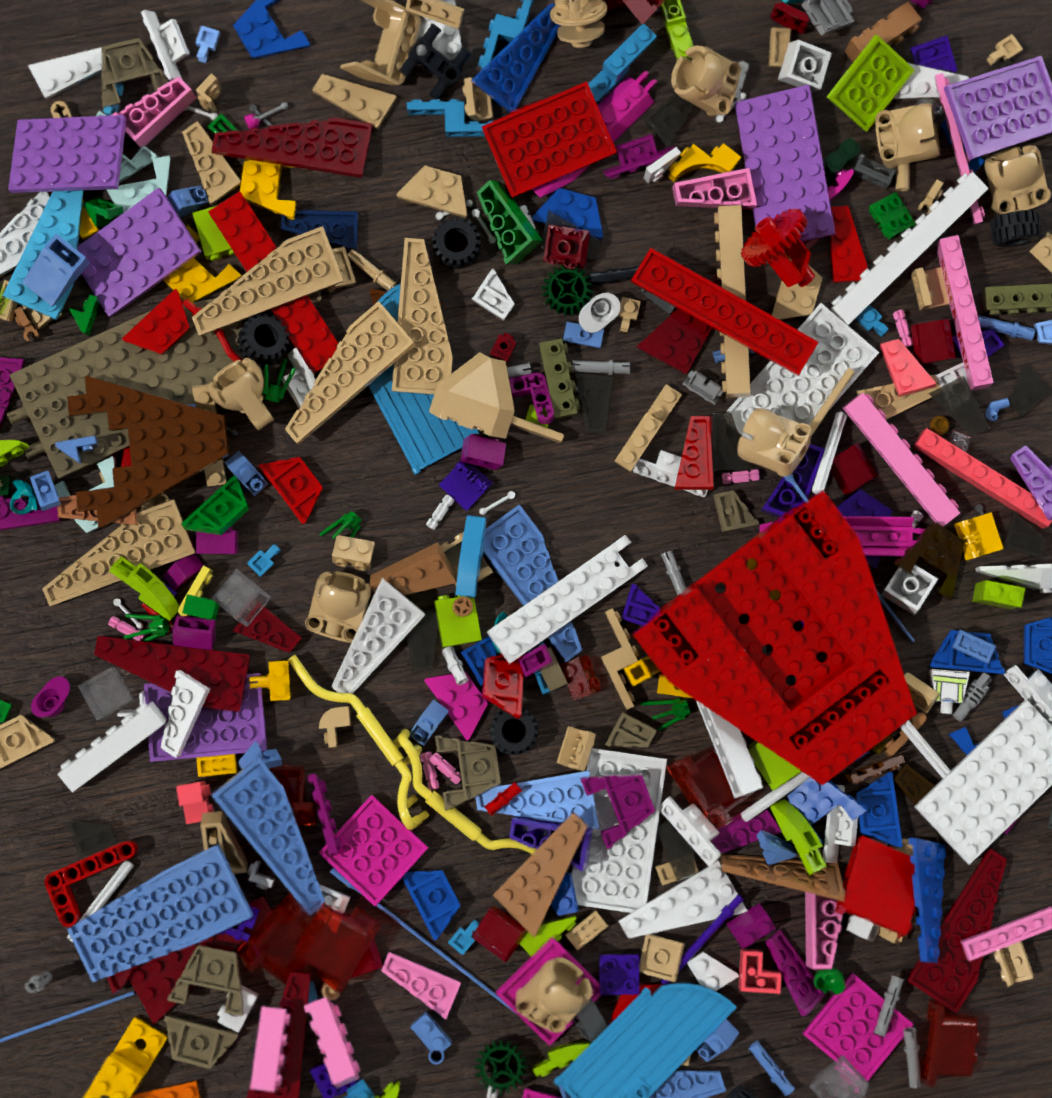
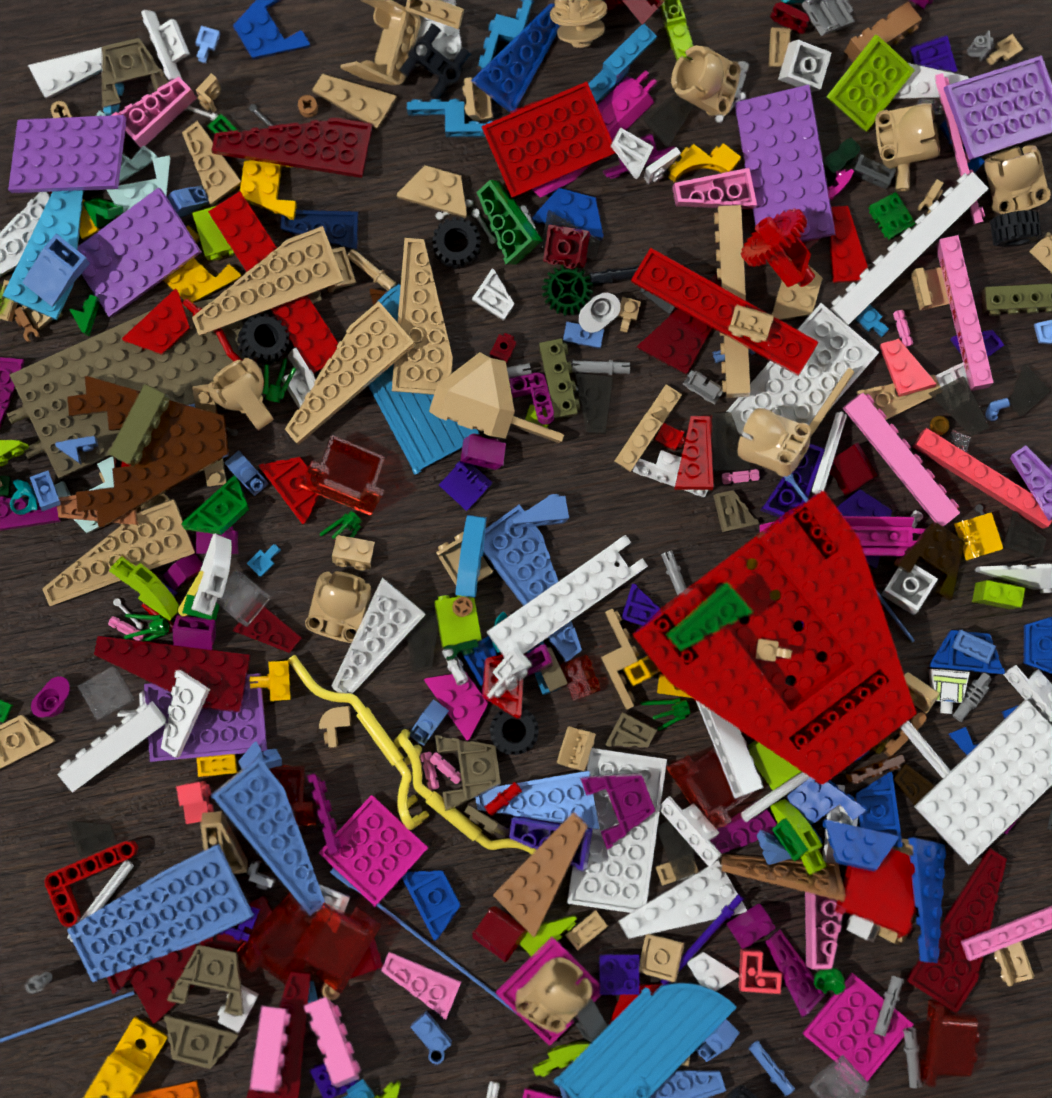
(139, 425): none -> olive brick
(216, 571): none -> white slope
(253, 121): hinge -> none
(310, 109): none -> medium nougat wheel
(346, 475): none -> clear red windscreen
(418, 572): medium nougat wedge -> none
(440, 512): white axle -> none
(463, 938): dark azure plate -> none
(466, 648): none -> dark green plate
(490, 824): none -> dark tan wing
(490, 1081): dark green gear -> none
(509, 671): none -> white bracket
(511, 495): white hinge -> none
(547, 512): none -> medium blue slope
(565, 898): blue wing -> none
(631, 151): none -> white wing
(670, 437): none -> red bracket
(715, 612): none -> green wing
(751, 323): none -> tan bracket
(769, 650): none -> tan plate
(790, 839): none -> green tile
(858, 845): none -> blue wing
(933, 341): dark red slope -> none
(981, 46): none -> light grey hinge
(1006, 328): medium blue pin -> none

